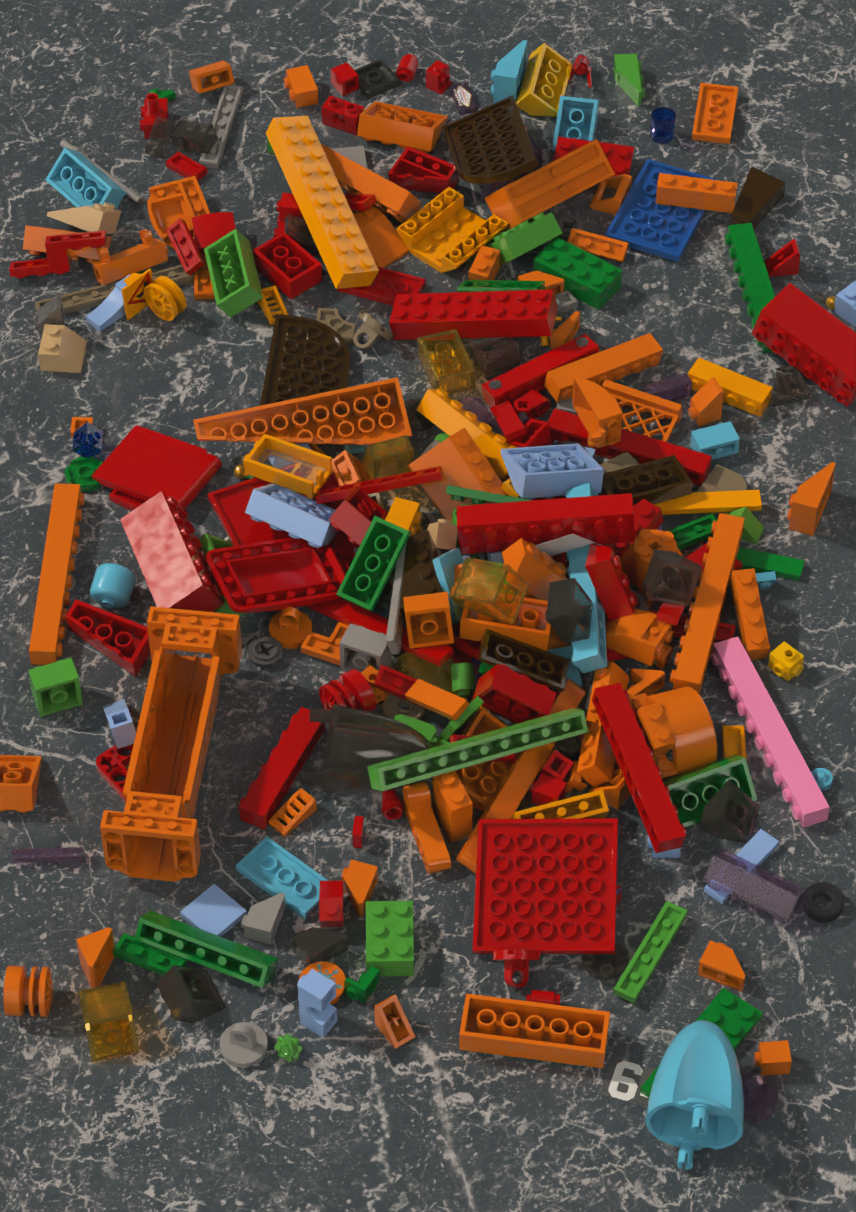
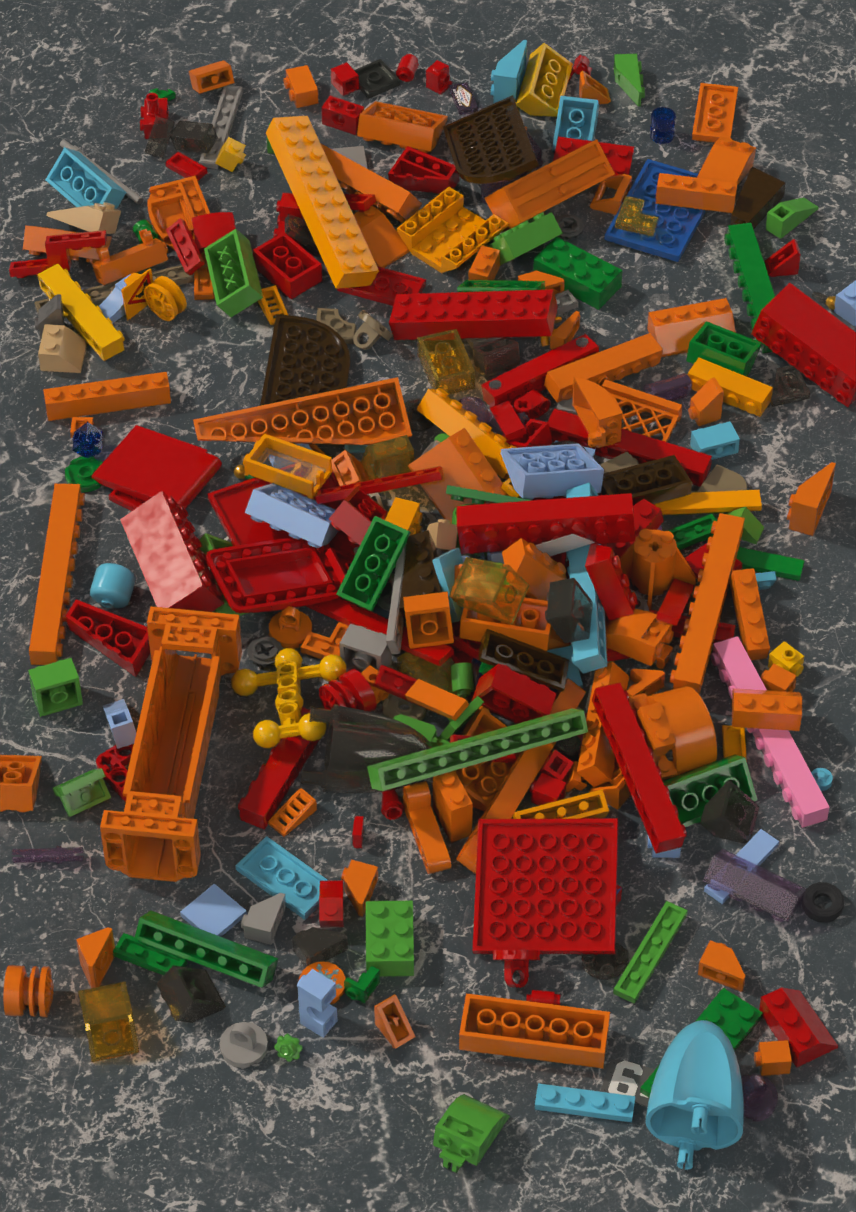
(82, 313): none -> yellow brick
(83, 791): none -> bright green bracket
(107, 396): none -> orange brick
(141, 225): none -> green wheel
(231, 154): none -> yellow brick
(289, 698): none -> yellow piece
(467, 1131): none -> bright green piece
(585, 1102): none -> medium azure plate
(592, 89): none -> orange slope
(599, 245): orange plate -> none
(632, 219): none -> clear yellow plate
(671, 578): clear smoke slope -> none
(678, 325): none -> orange slope
(723, 348): none -> green slope
(728, 161): none -> orange slope
(766, 709): none -> orange slope
(778, 679): none -> orange brick
(788, 215): none -> bright green slope
(795, 1020): none -> red slope

